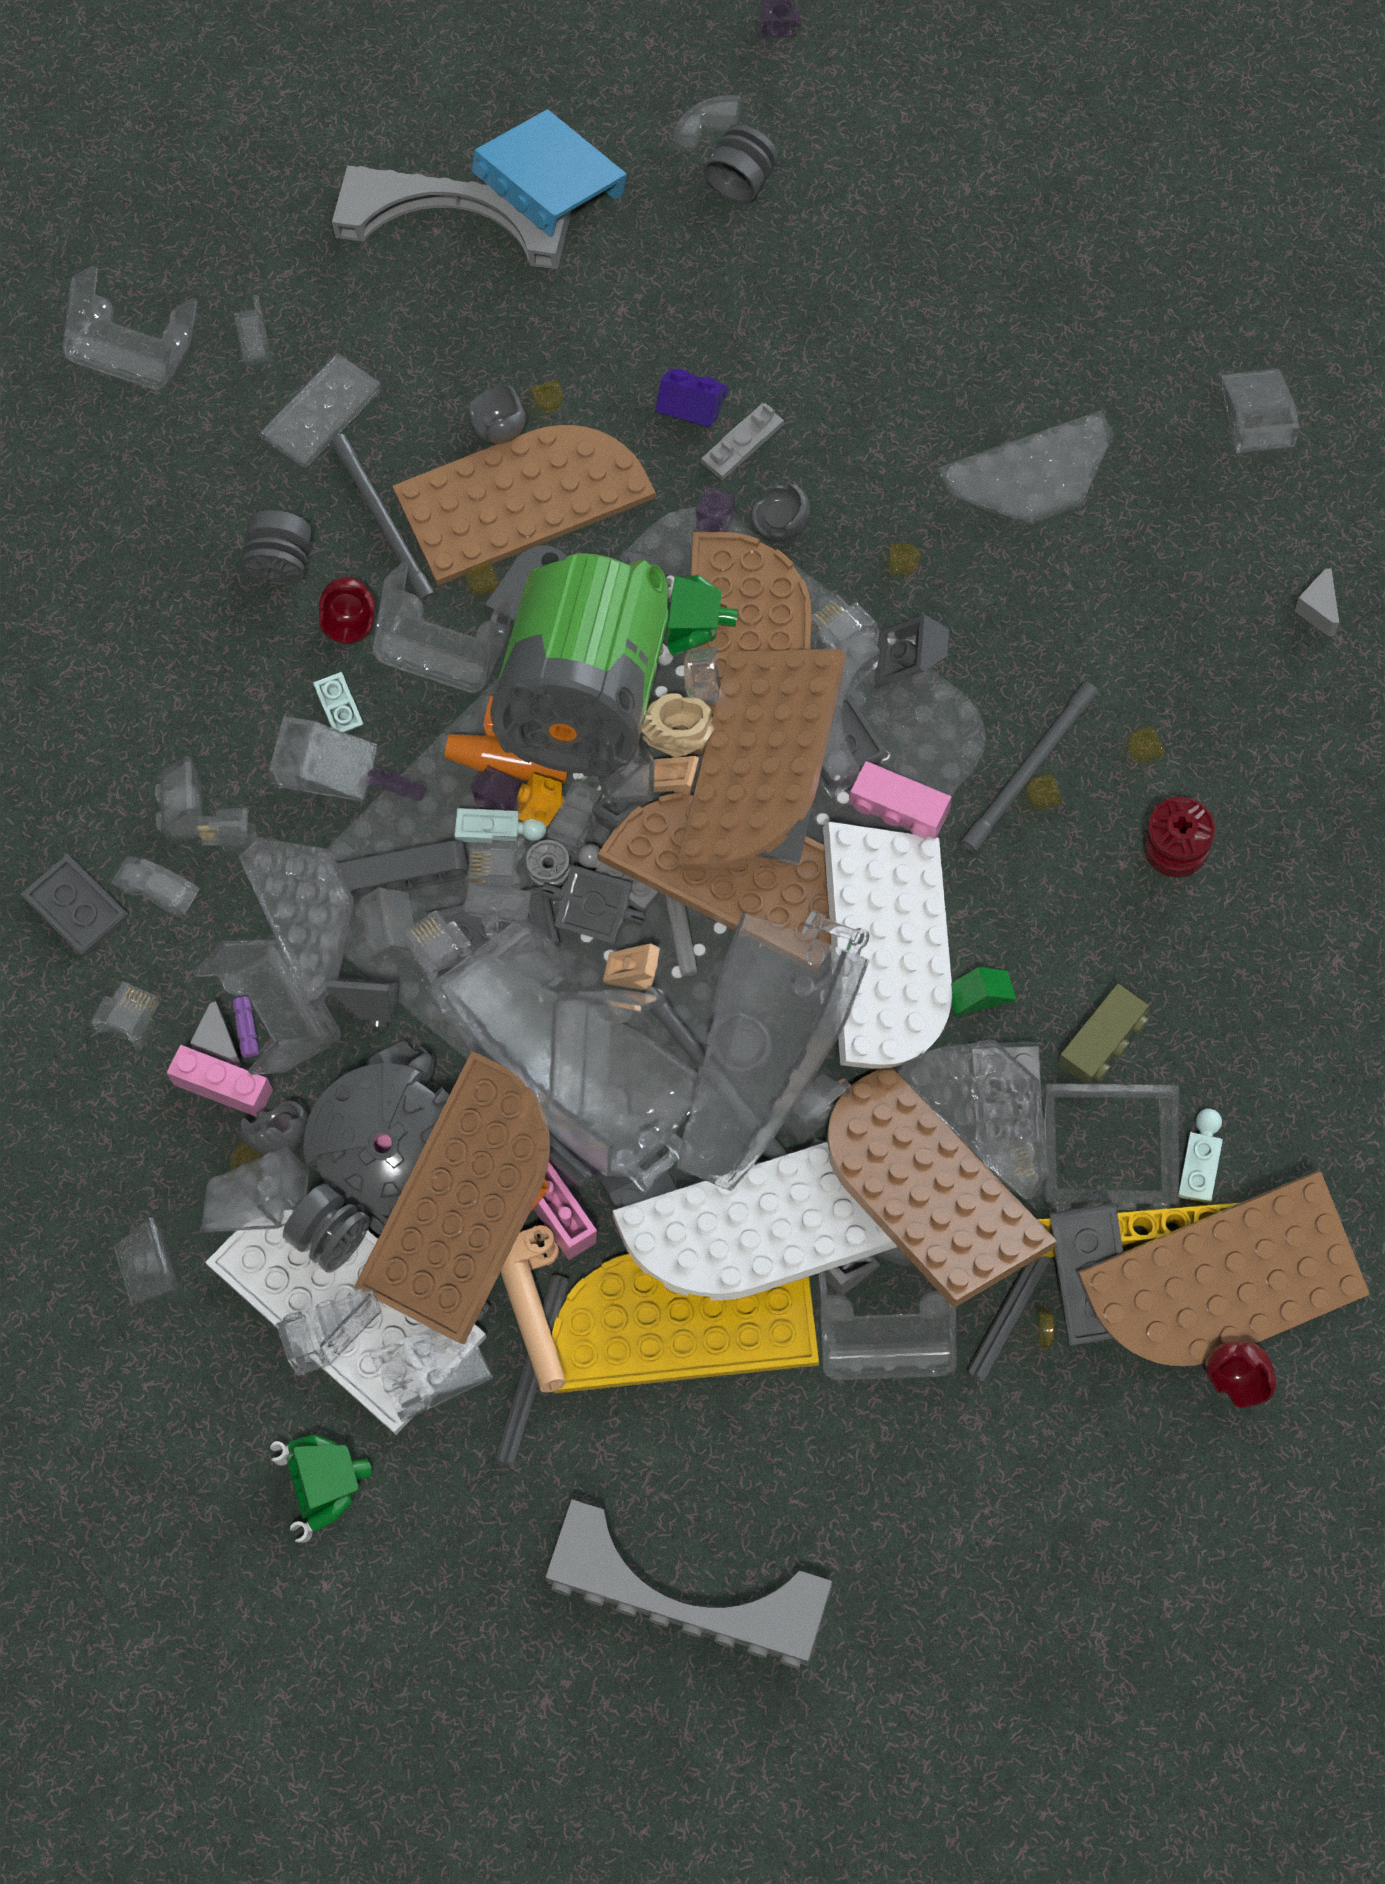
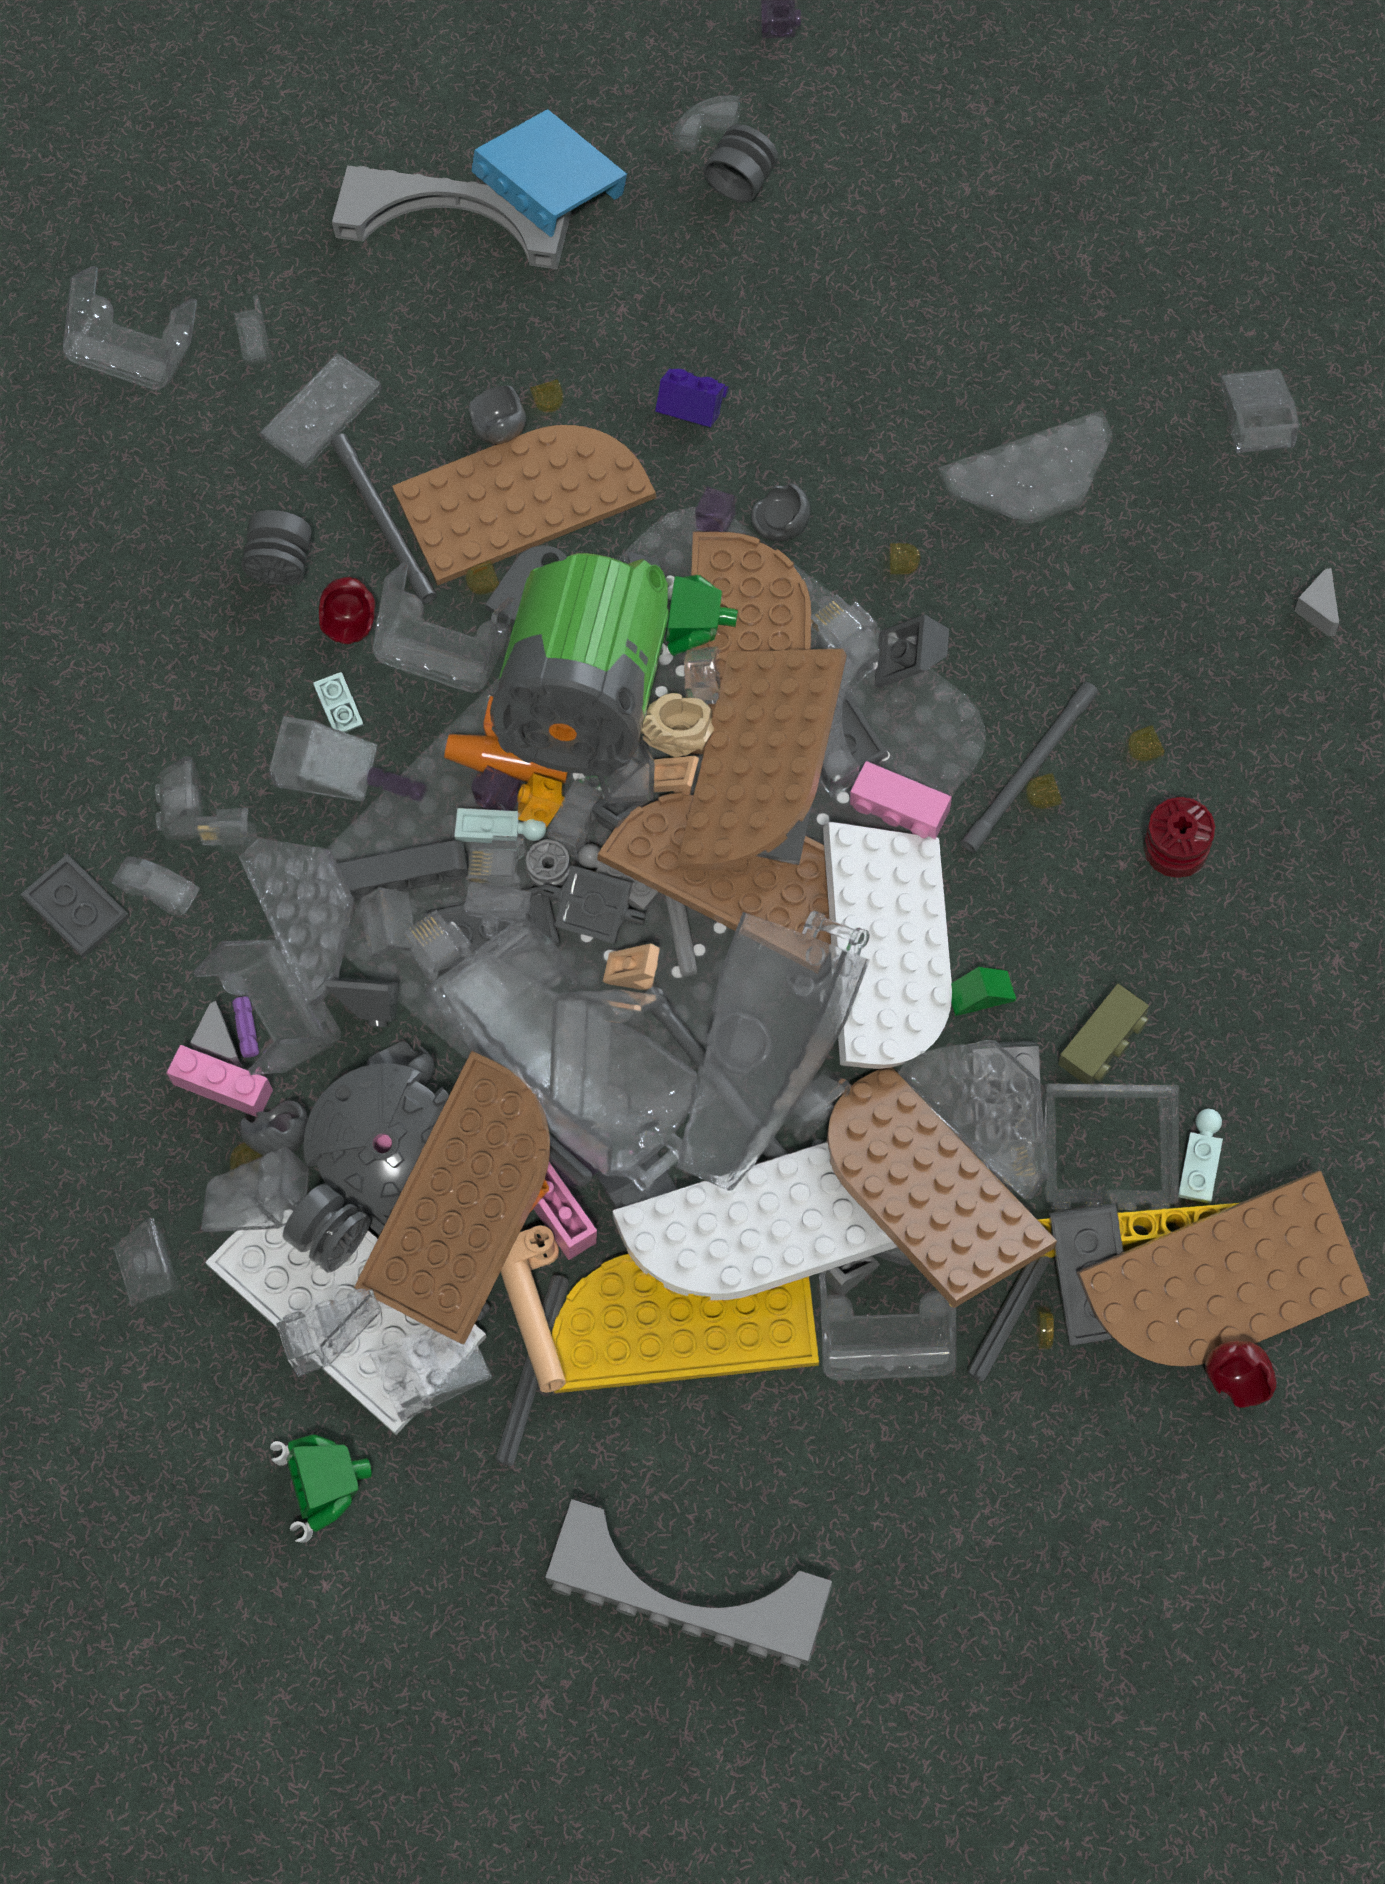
(127, 1014): clear piece -> none
(742, 441): light grey plate -> none

